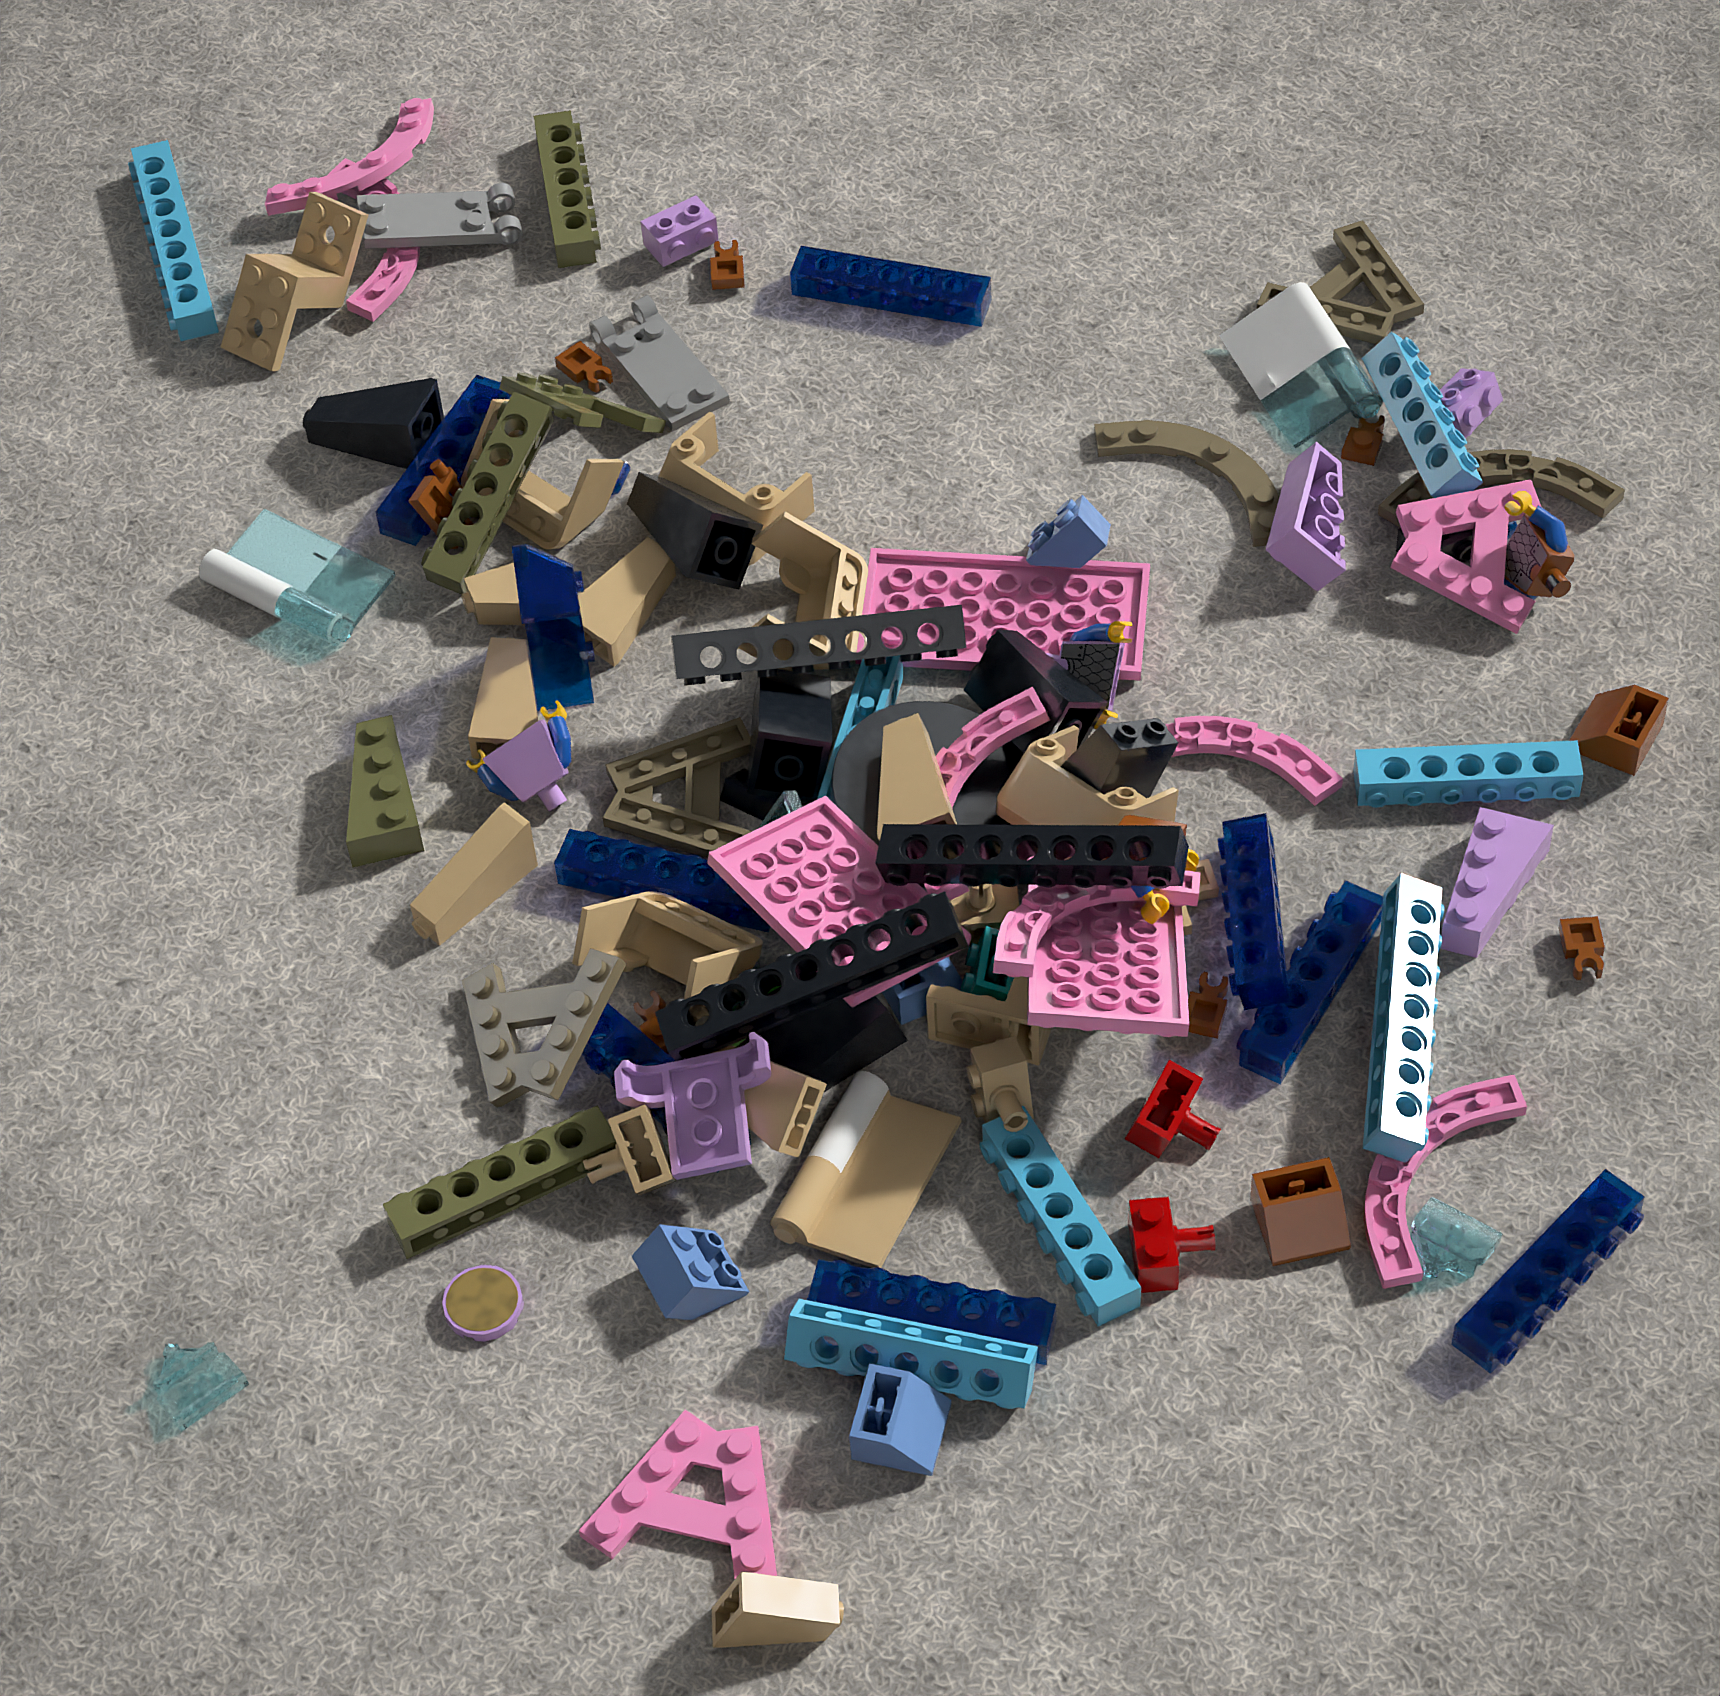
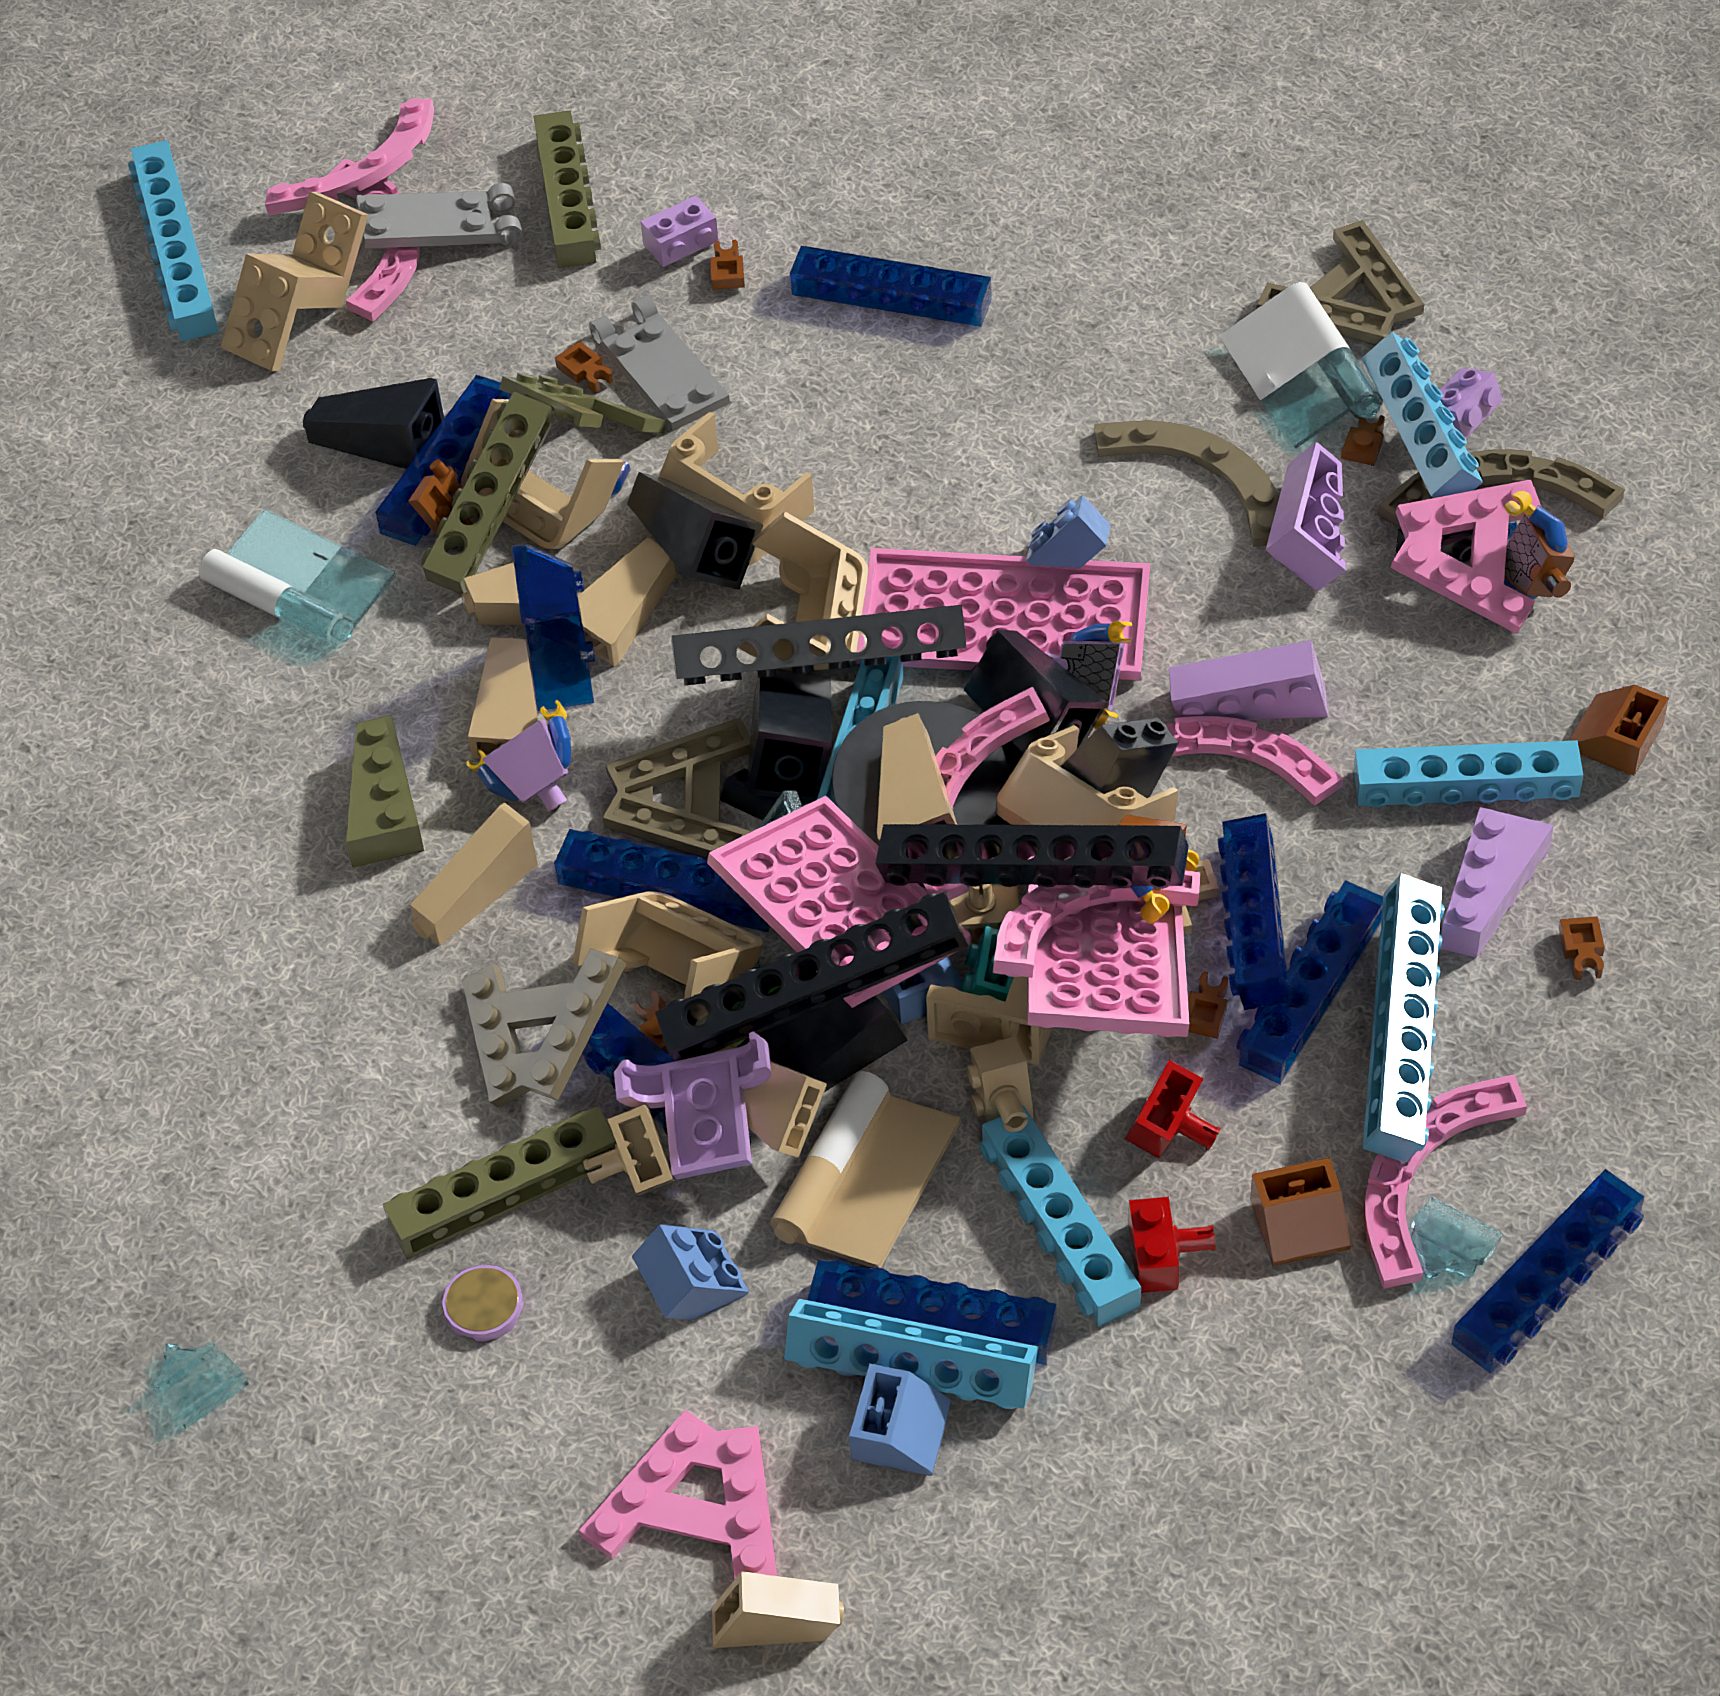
(1252, 685): none -> lavender wedge

